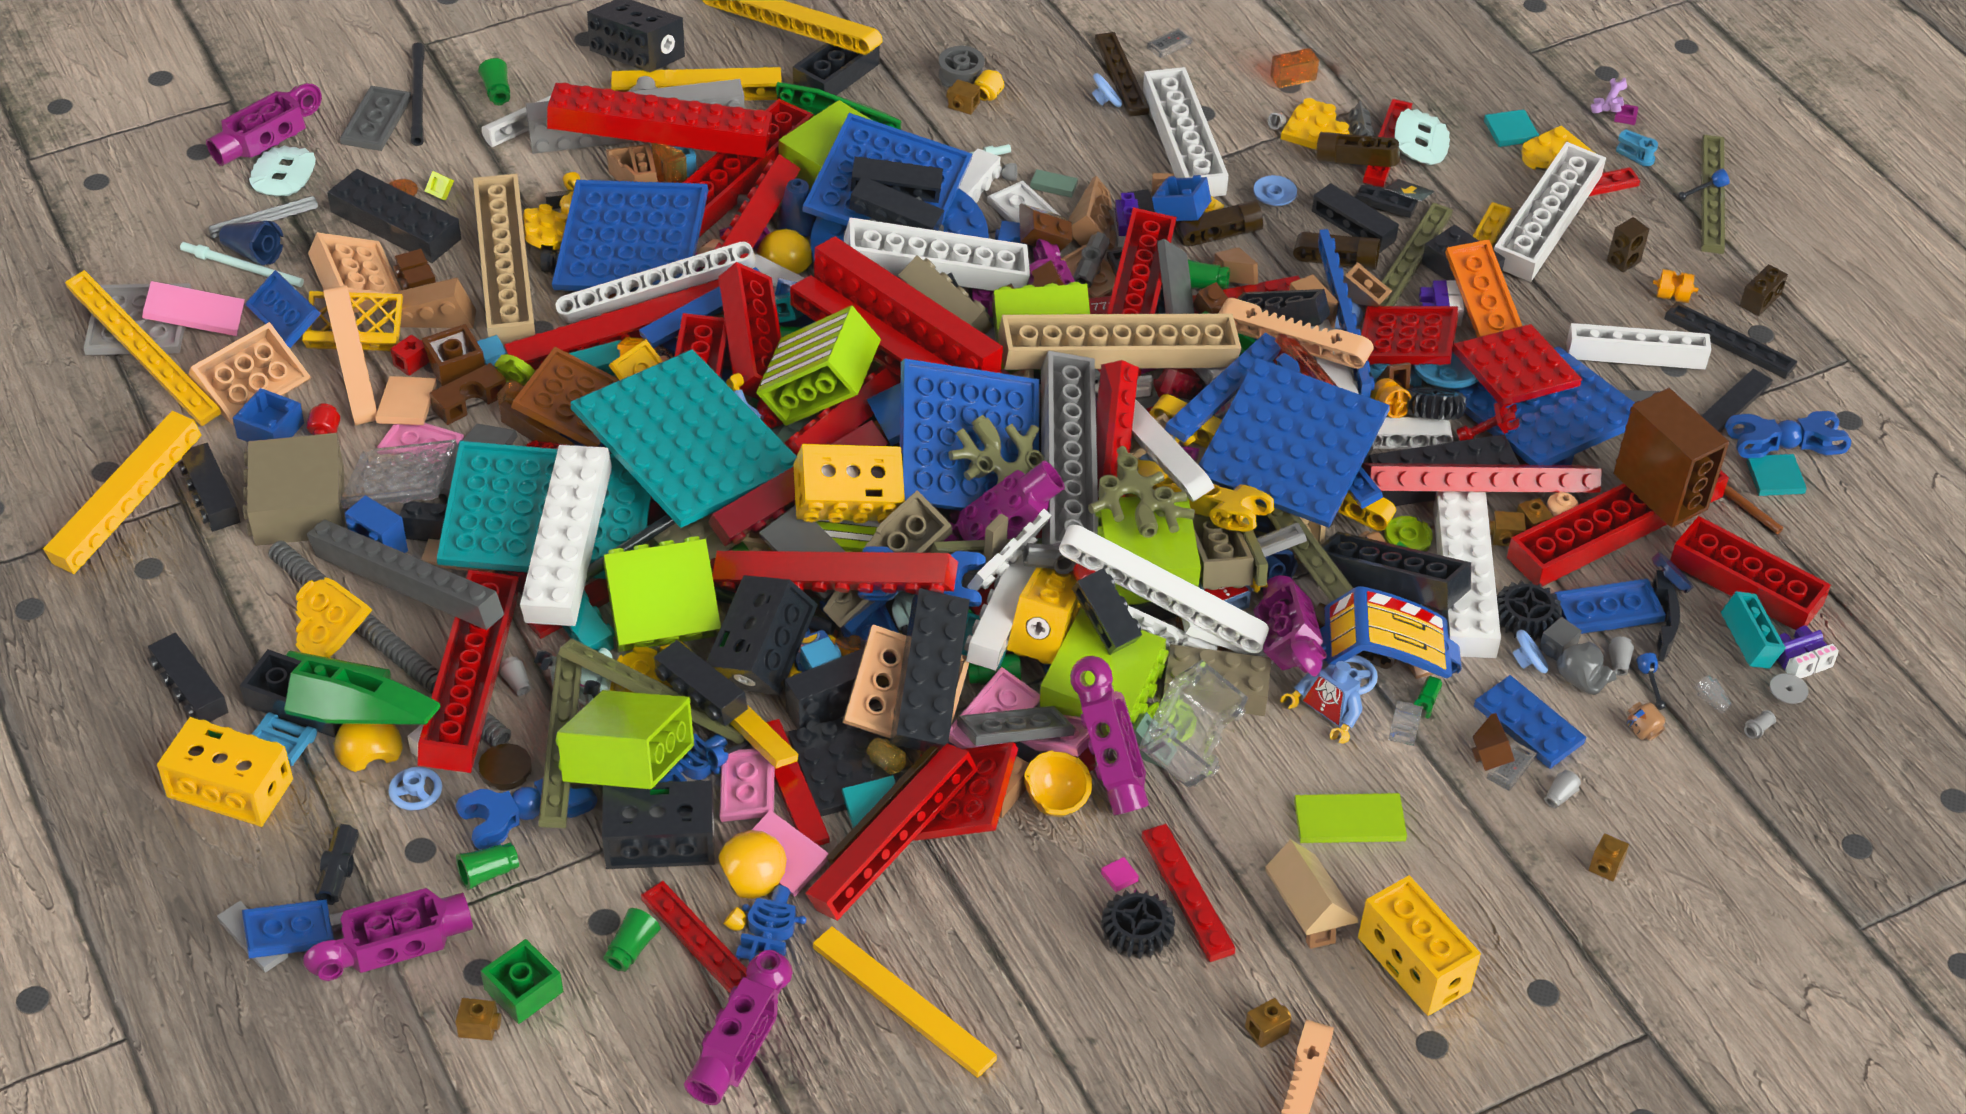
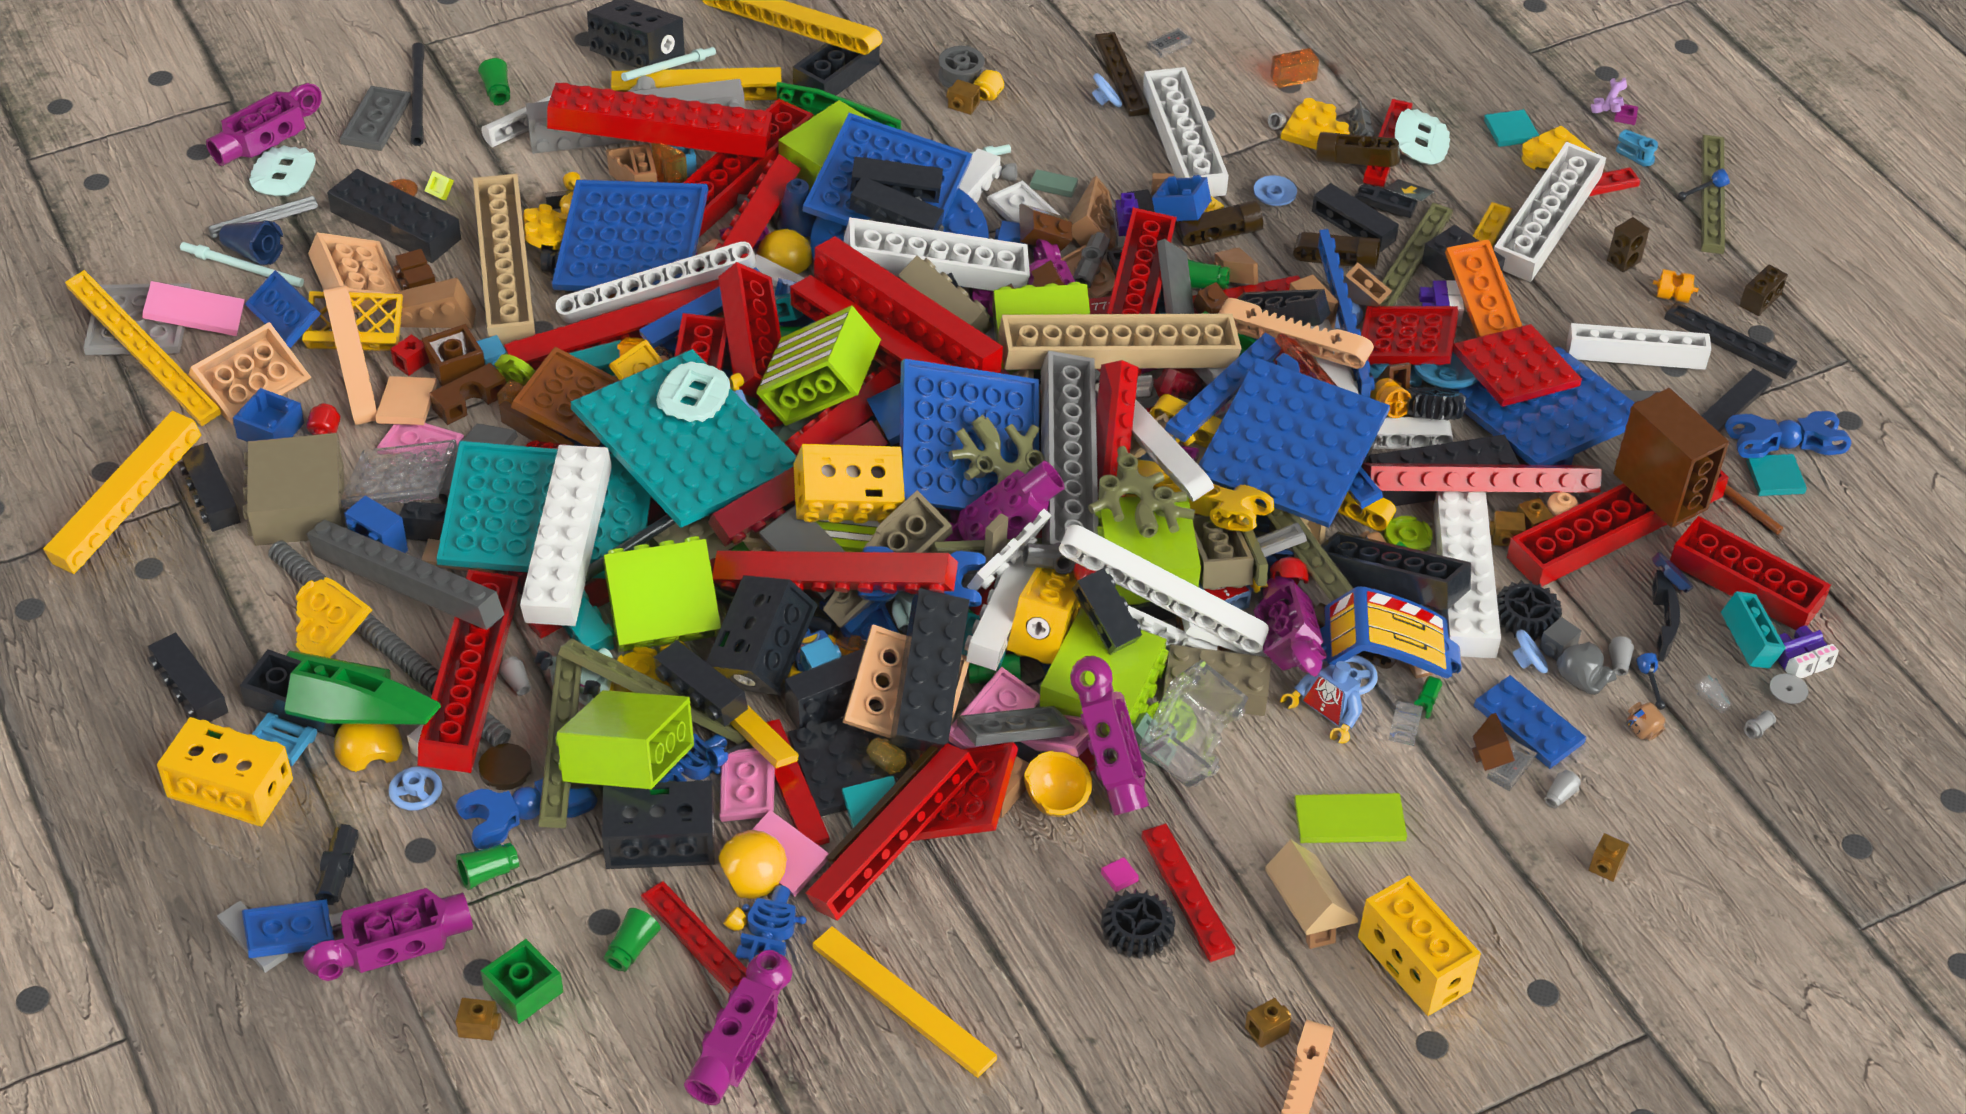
(677, 386): none -> light aqua piece
(696, 56): none -> light aqua bar
(1290, 568): none -> red hair
(1502, 419): red bar -> none
(1611, 606): blue plate -> none

